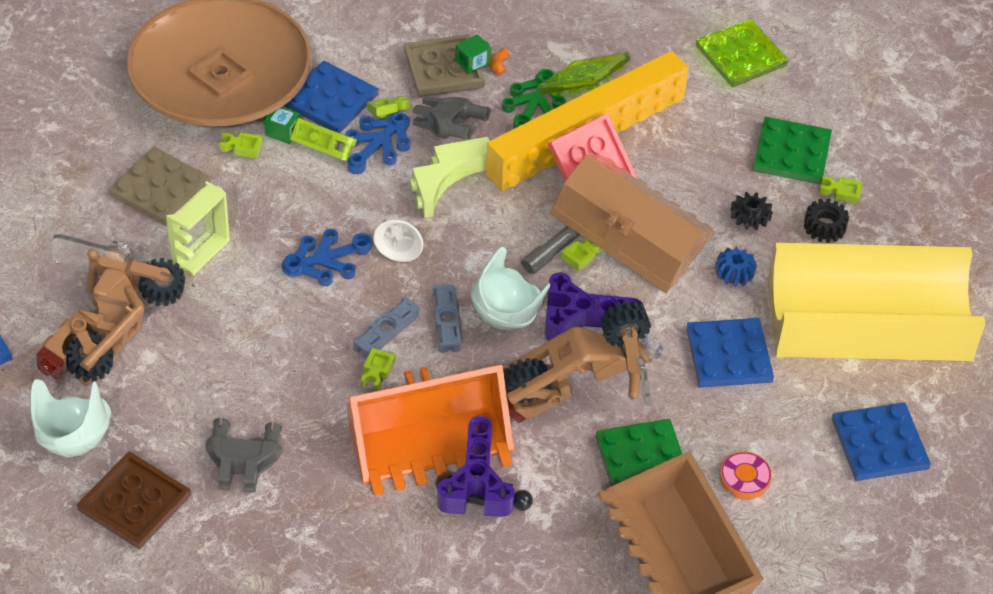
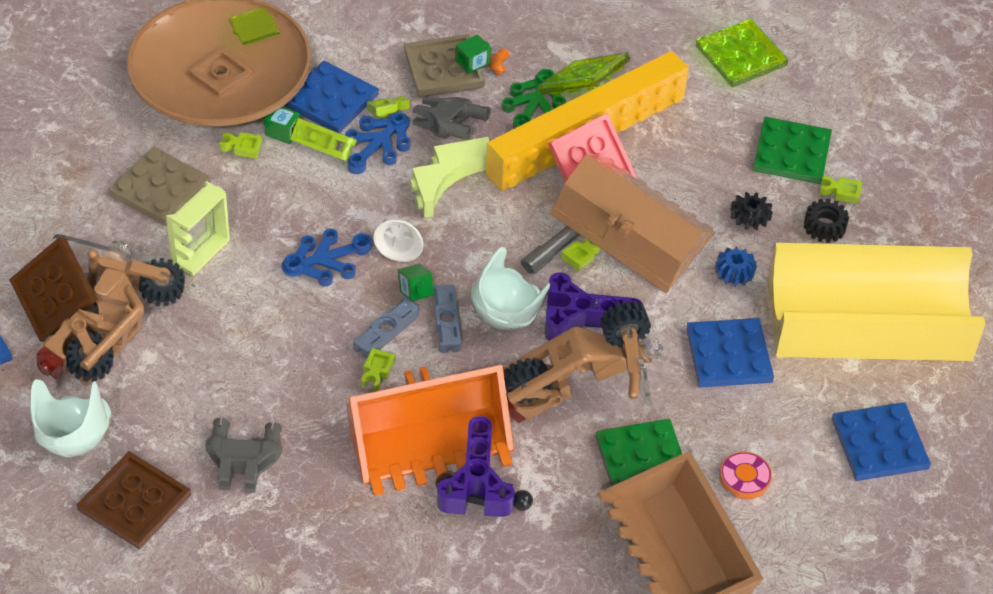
(52, 288): none -> reddish brown plate
(254, 26): none -> clear neon green piece
(415, 282): none -> green brick

